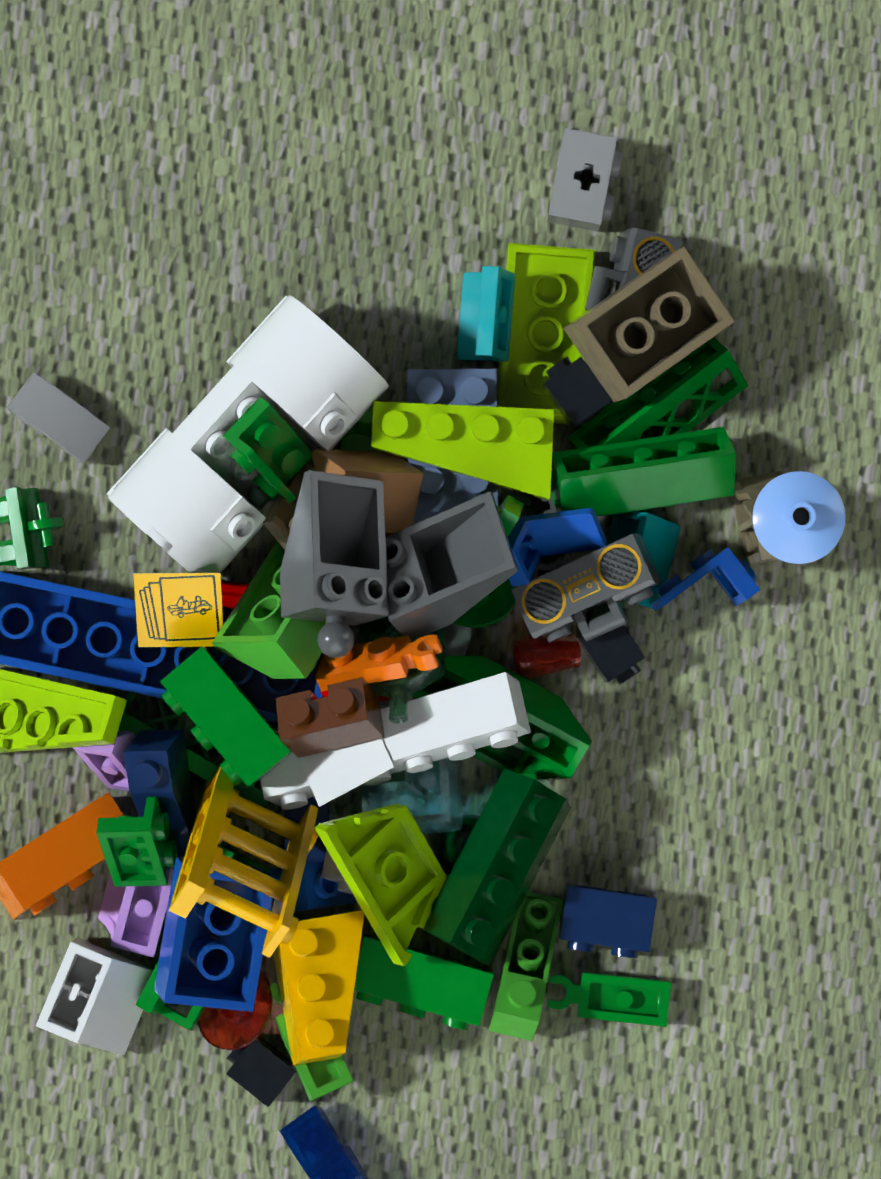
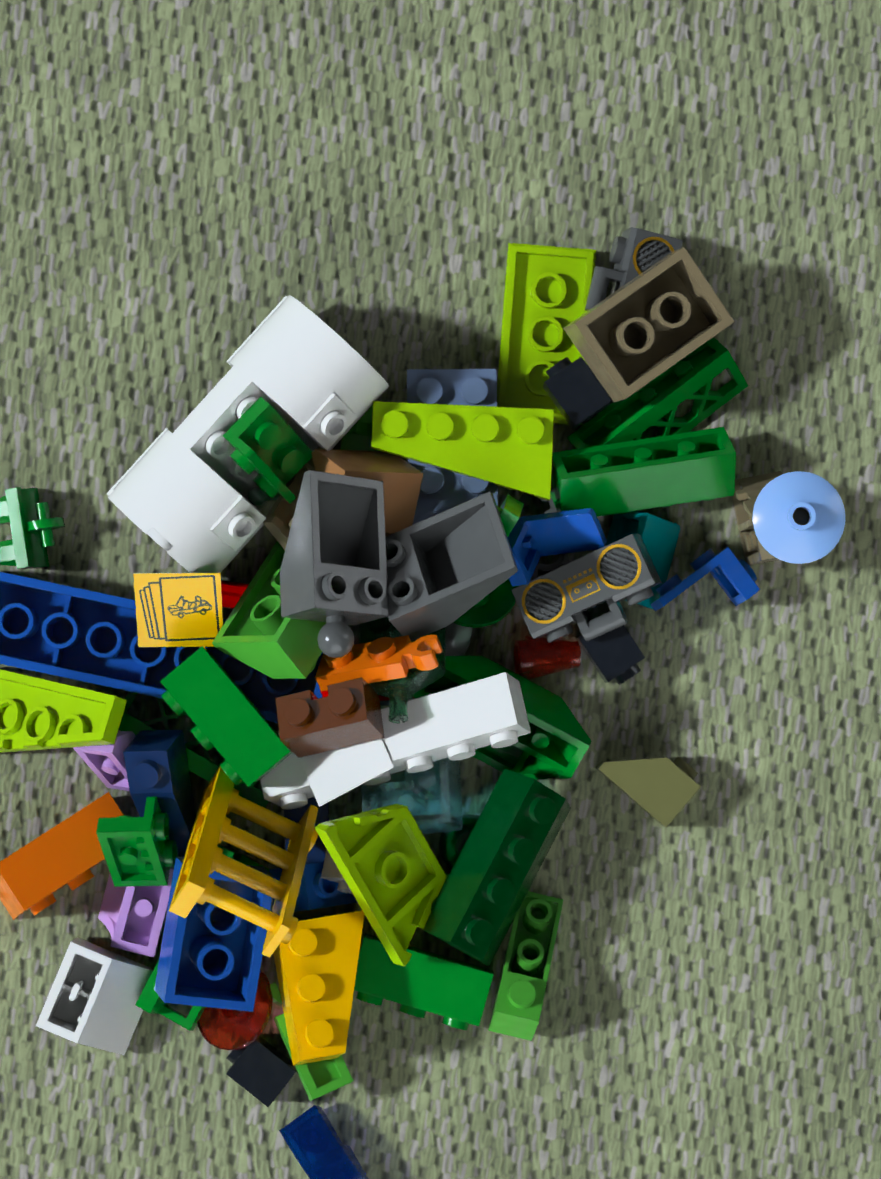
(58, 417): light grey slope -> none
(486, 315): teal panel -> none
(586, 153): light grey brick -> none
(607, 919): dark blue brick -> none
(615, 998): green plate -> none
(654, 784): none -> olive slope

